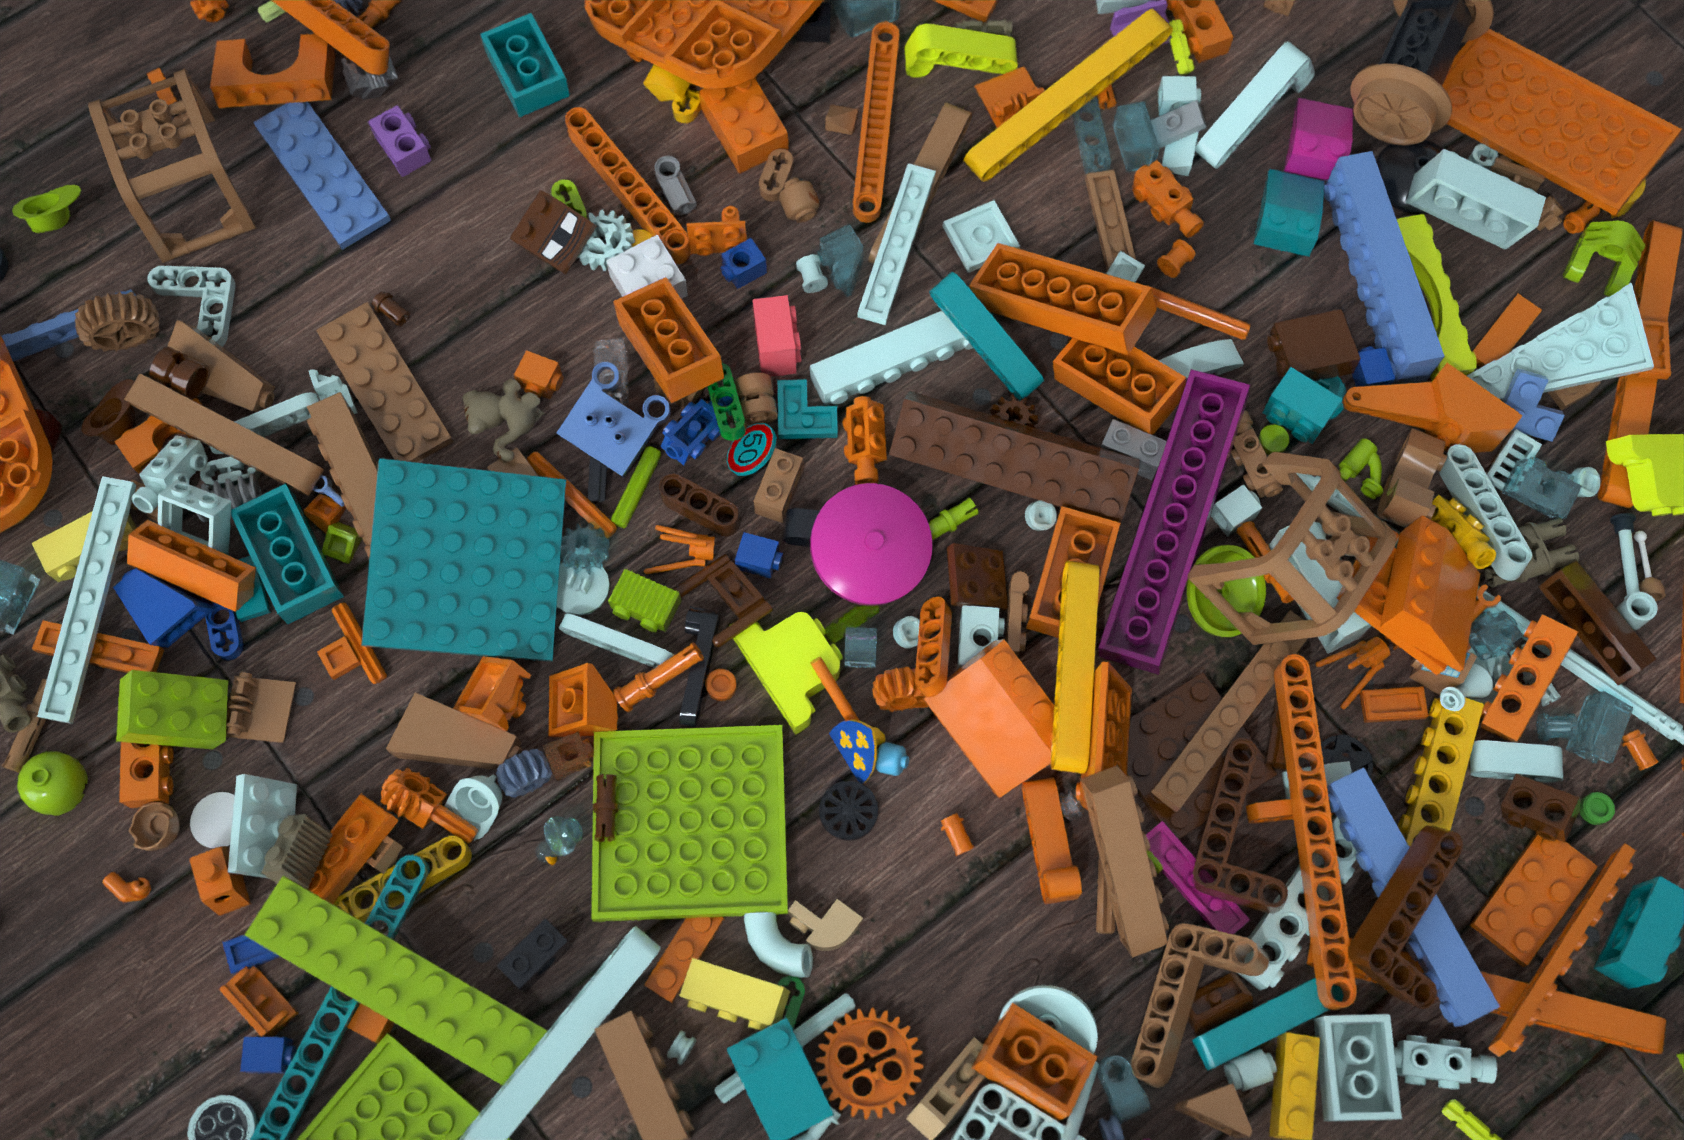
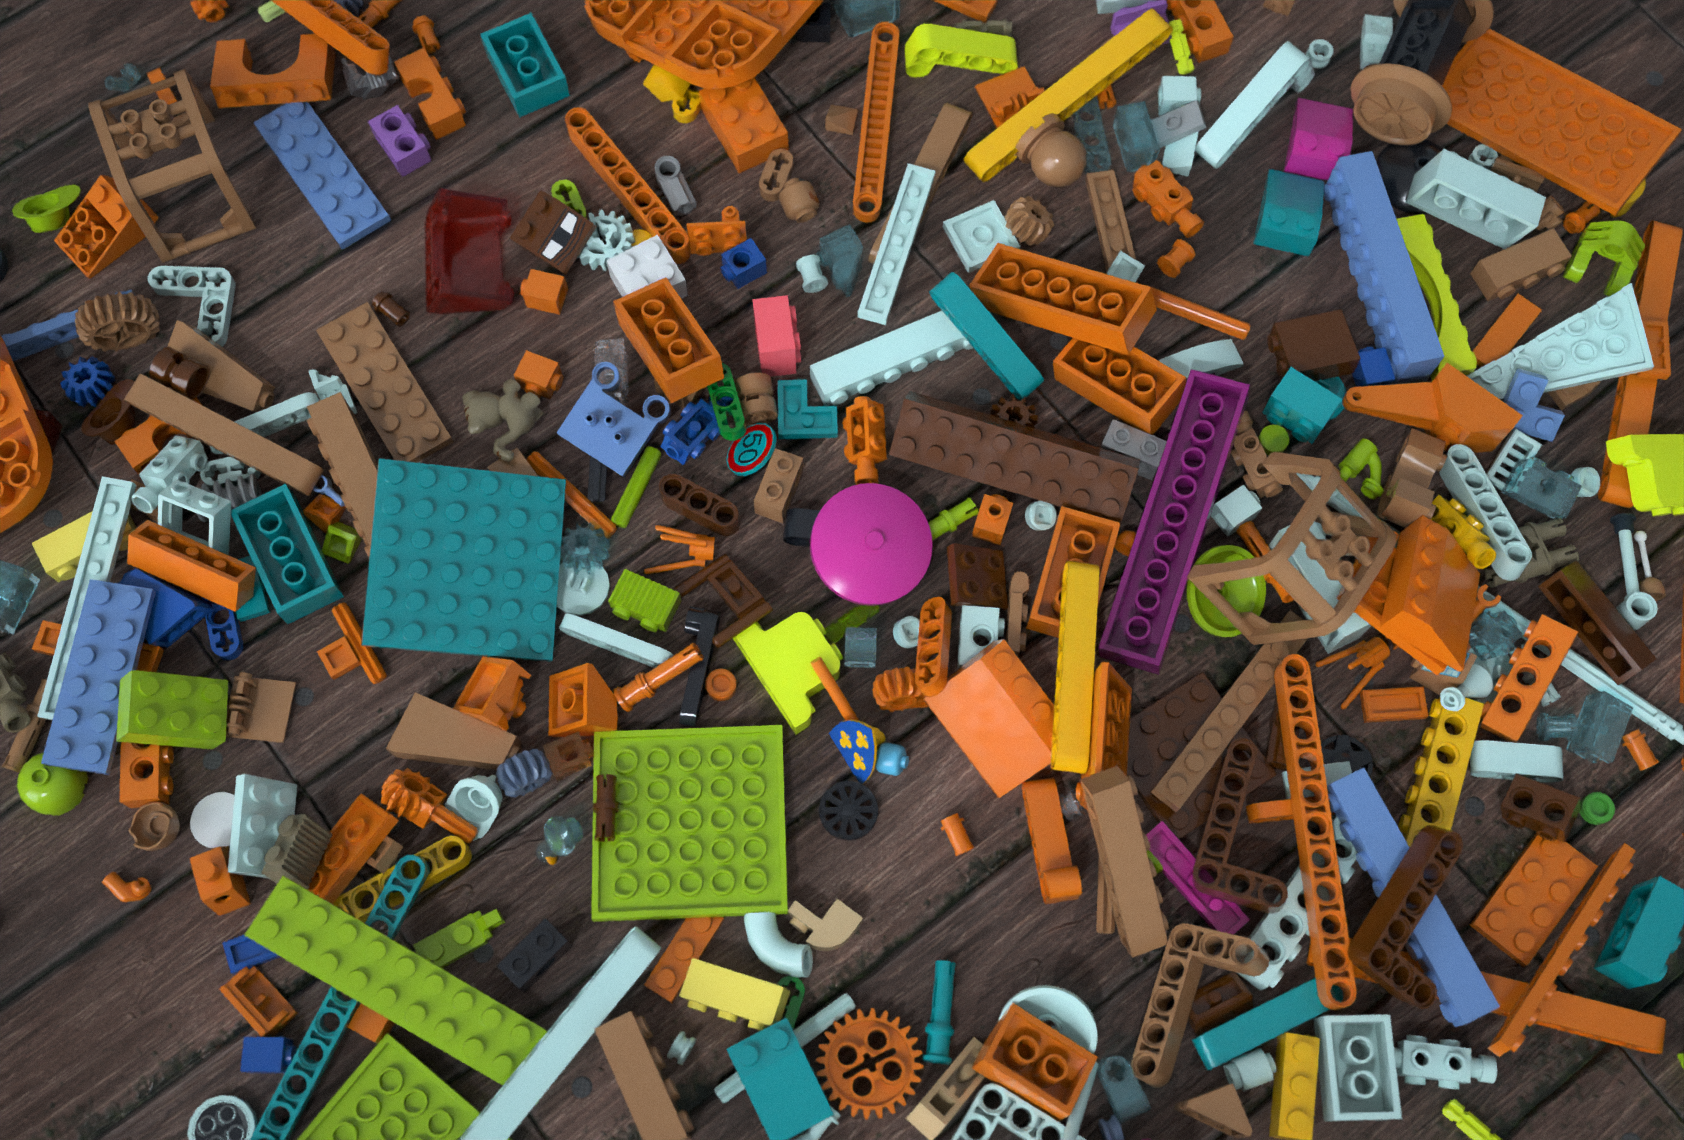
(87, 381): none -> blue gear
(100, 228): none -> orange slope
(102, 653): none -> medium blue plate
(130, 77): none -> clear light blue arm
(421, 76): none -> orange arch
(424, 28): none -> orange pin
(459, 938): none -> lime hinge
(465, 253): none -> clear red windscreen
(544, 291): none -> orange brick
(758, 555): blue brick -> none
(939, 1028): none -> teal pin
(992, 518): none -> orange brick
(1029, 220): none -> medium nougat gear
(1054, 154): none -> medium nougat tile
(1124, 542): none -> orange hinge
(1320, 46): none -> light aqua bush
(1374, 39): none -> light aqua slope
(1521, 265): none -> medium nougat brick

